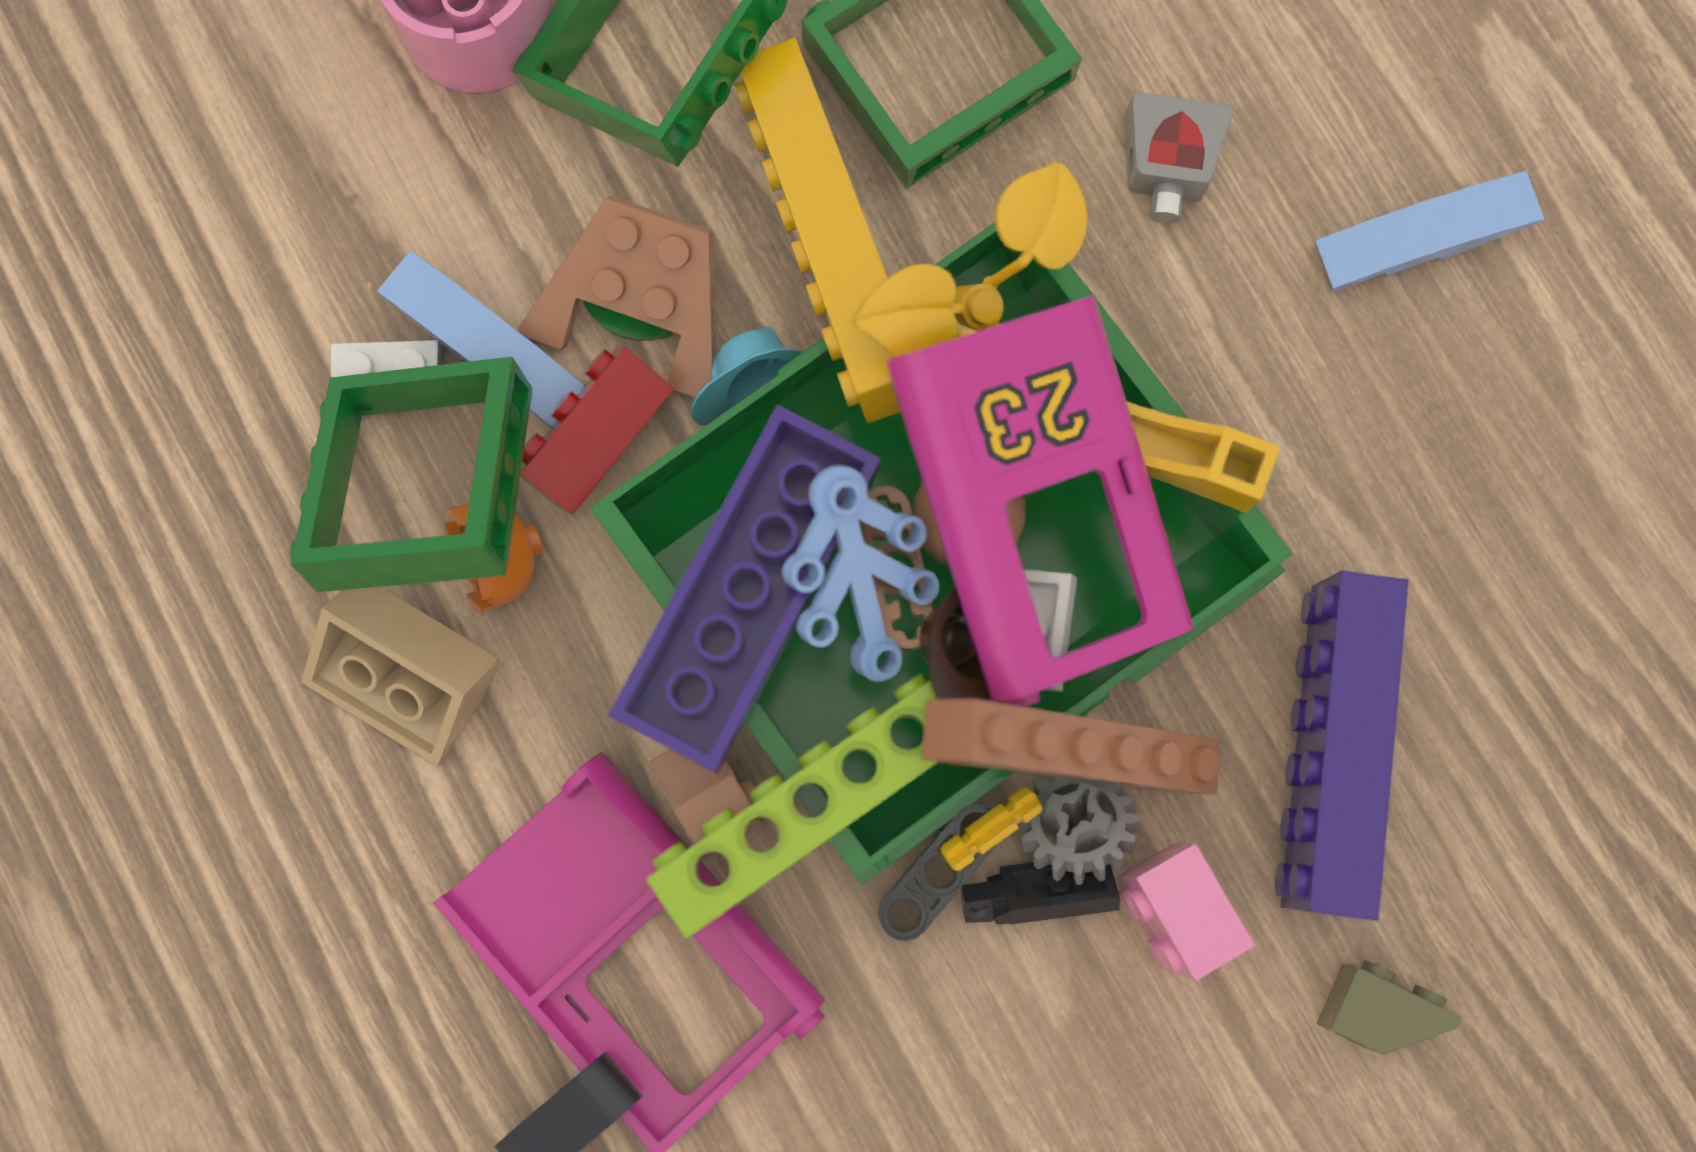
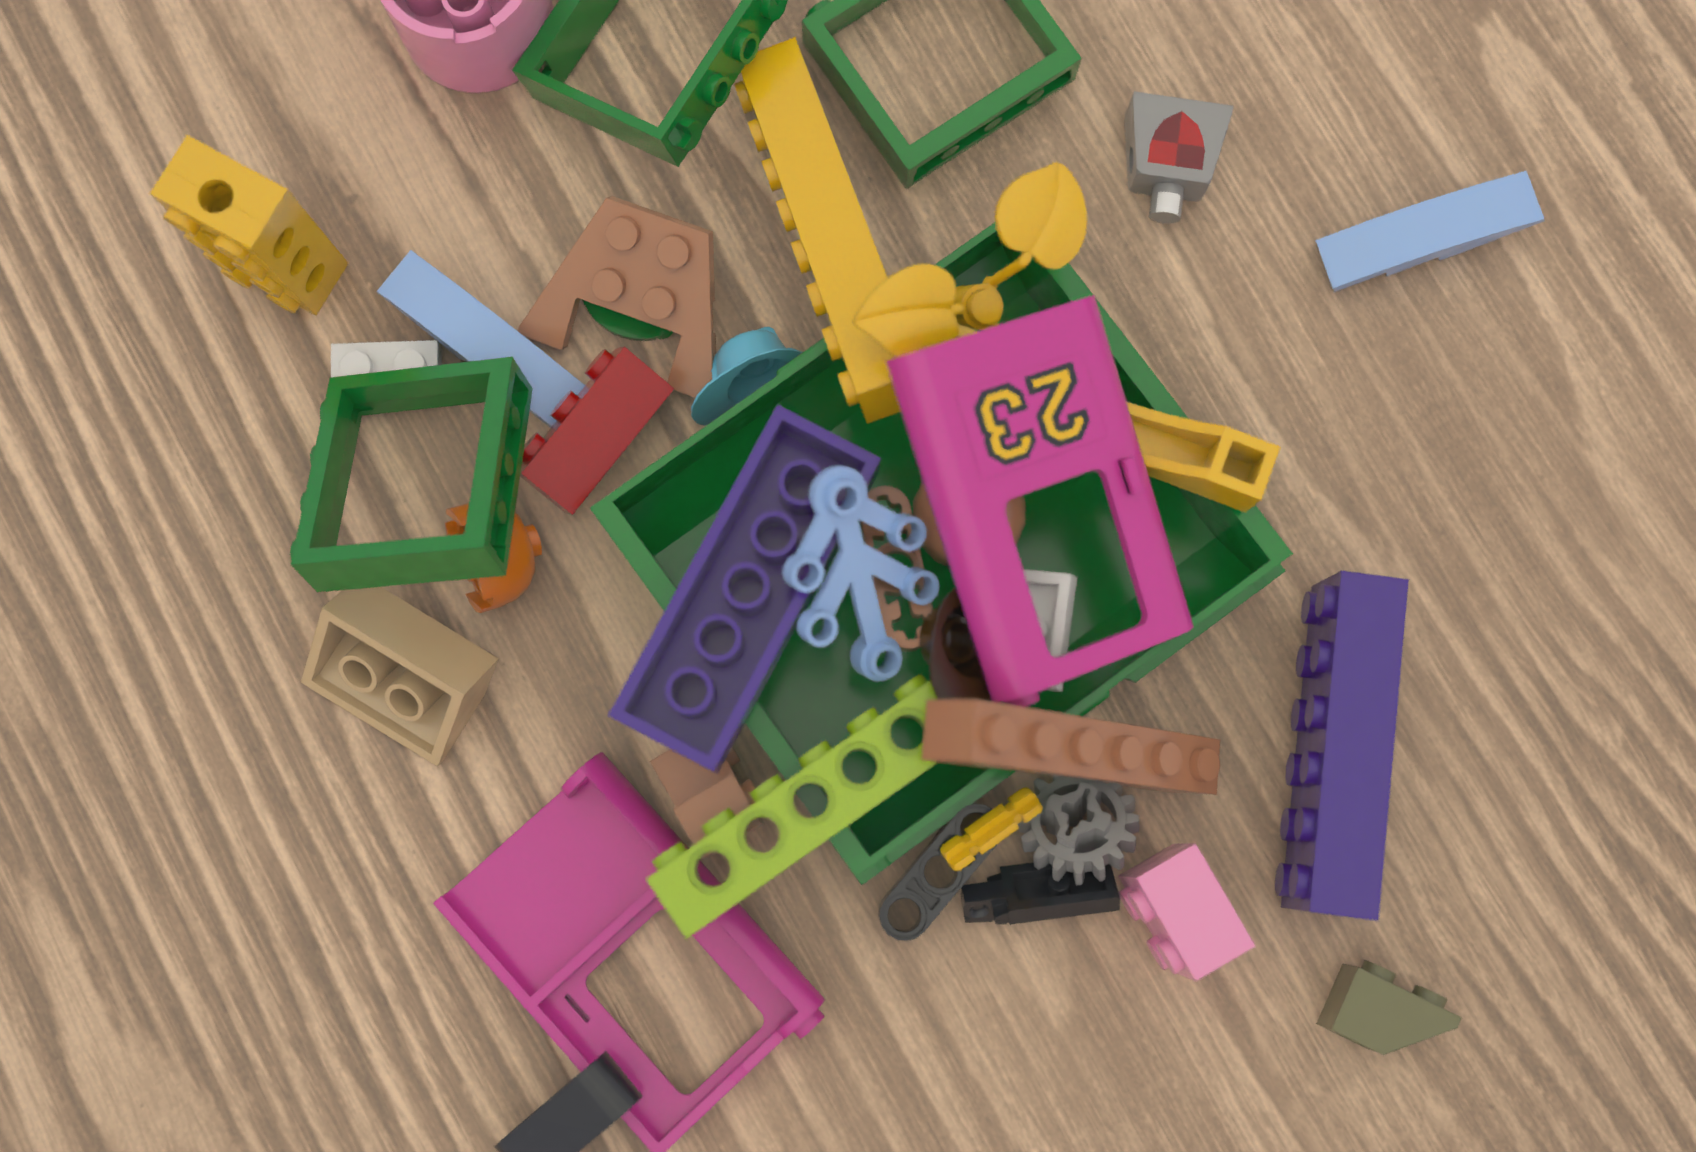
(249, 227): none -> yellow brick

